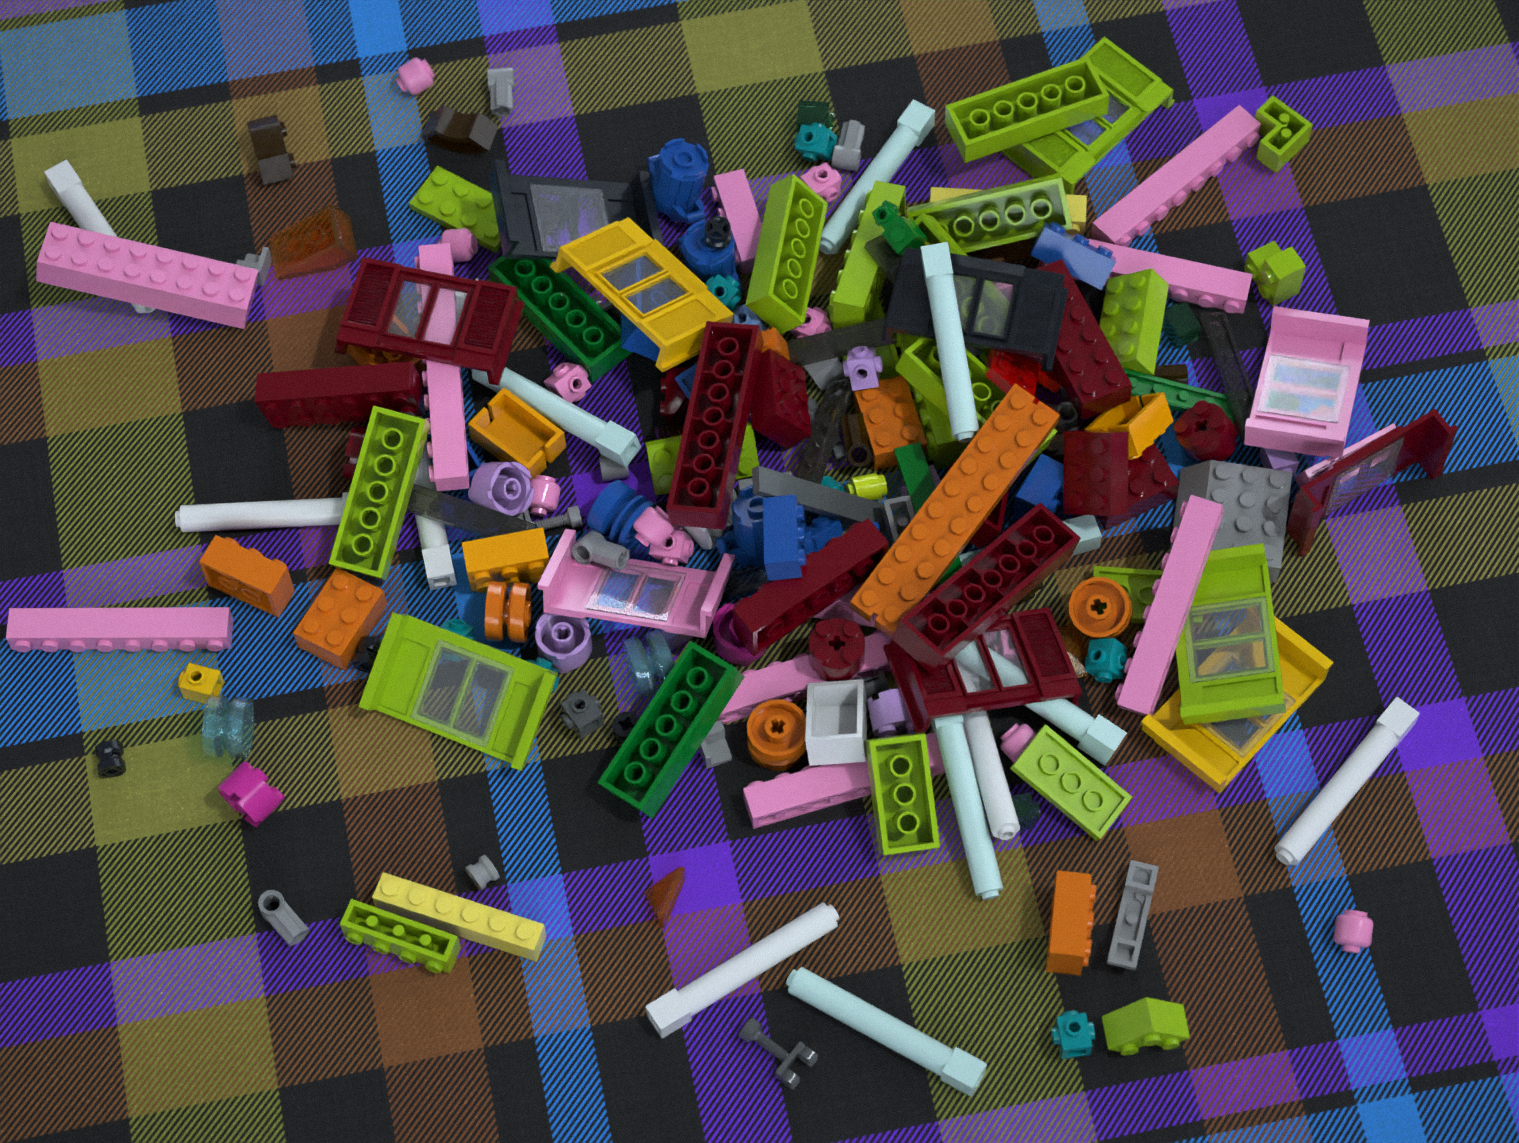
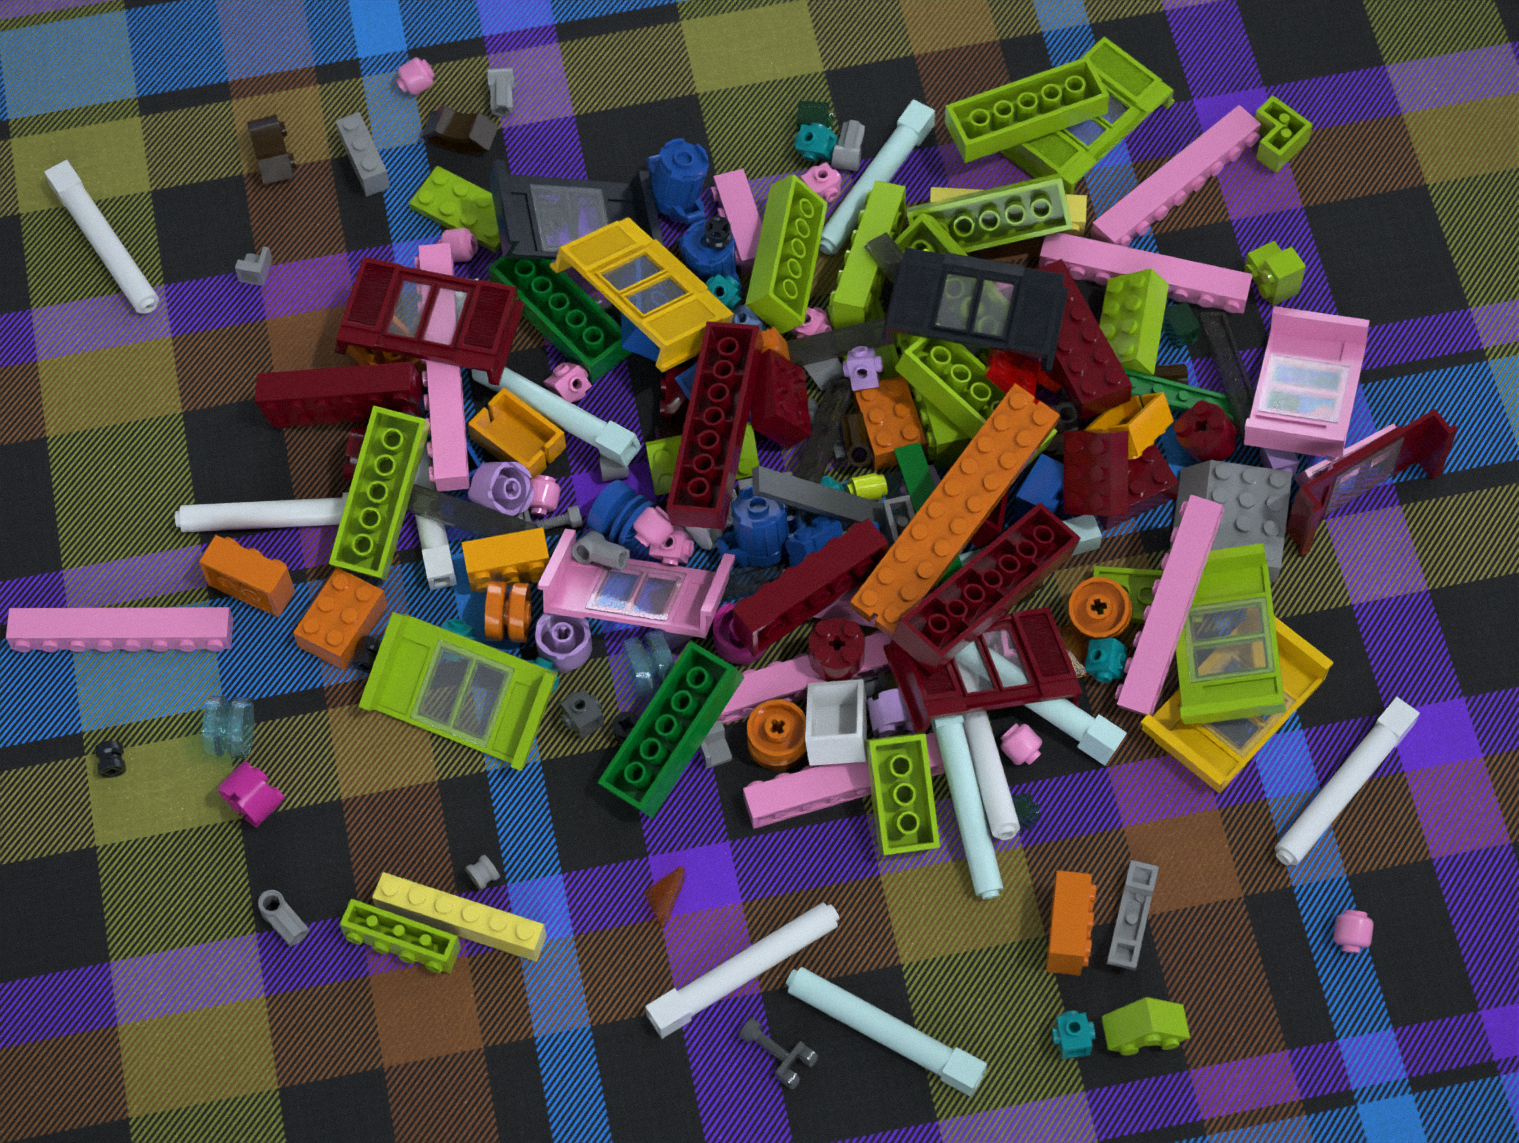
(146, 275): bright pink brick -> none
(200, 682): yellow brick -> none
(314, 244): clear orange slope -> none
(363, 154): none -> light grey brick
(783, 537): blue brick -> none
(899, 231): green brick -> none
(950, 341): light aqua brick -> none
(1071, 782): lime plate -> none
(1081, 259): brick -> none

